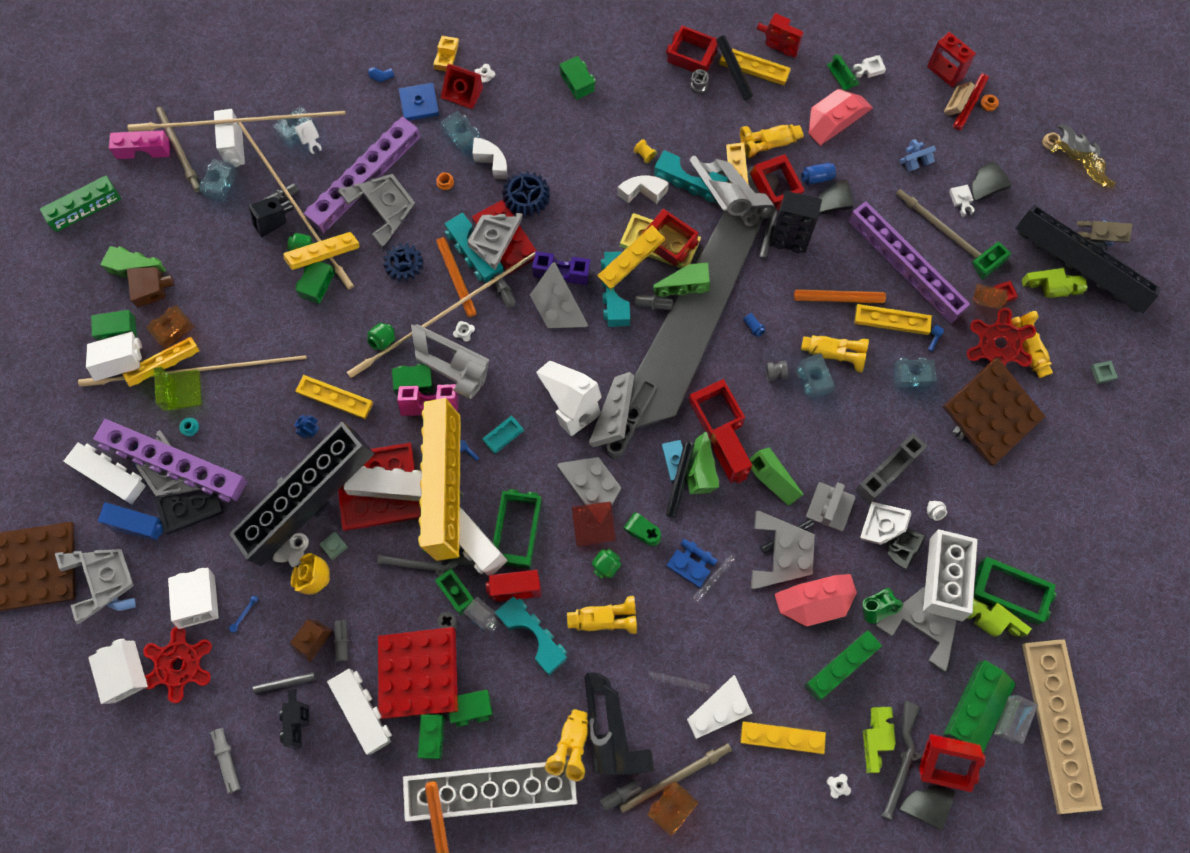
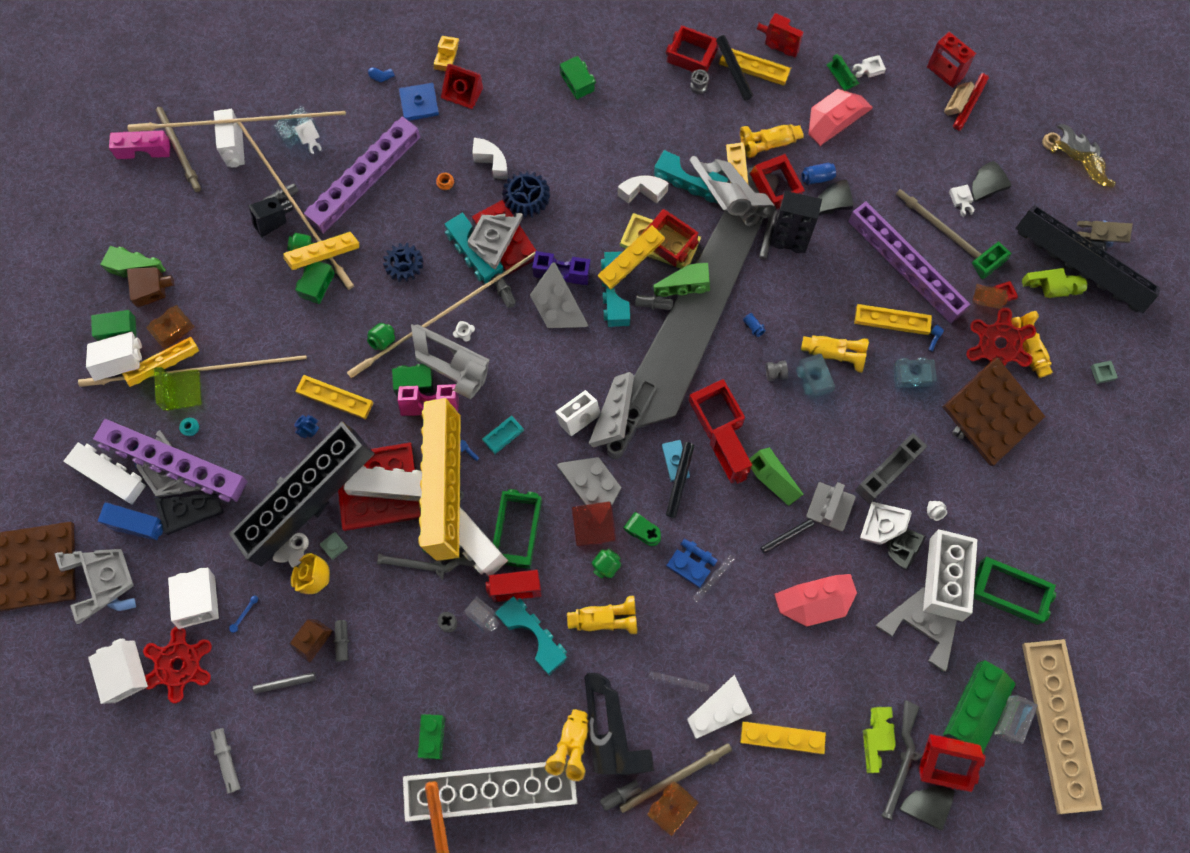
(80, 203): green brick -> none
(220, 171): clear light blue brick -> none
(294, 716): black plate -> none
(359, 711): white brick -> none
(387, 199): light grey wing -> none
(417, 673): red plate -> none
(454, 591): green brick -> none
(455, 276): orange axle -> none
(456, 123): clear light blue brick -> none
(472, 707): green brick -> none
(488, 75): white plate -> none
(569, 389): white wedge -> none
(645, 151): yellow bush -> none
(702, 472): bright green slope -> none
(791, 555): light grey wing -> none
(835, 791): white plate -> none
(840, 296): orange axle -> none
(842, 665): green brick -> none
(880, 606): green piece -> none
(911, 160): medium blue hips -> none
(989, 106): orange plate -> none
(996, 619): lime plate -> none

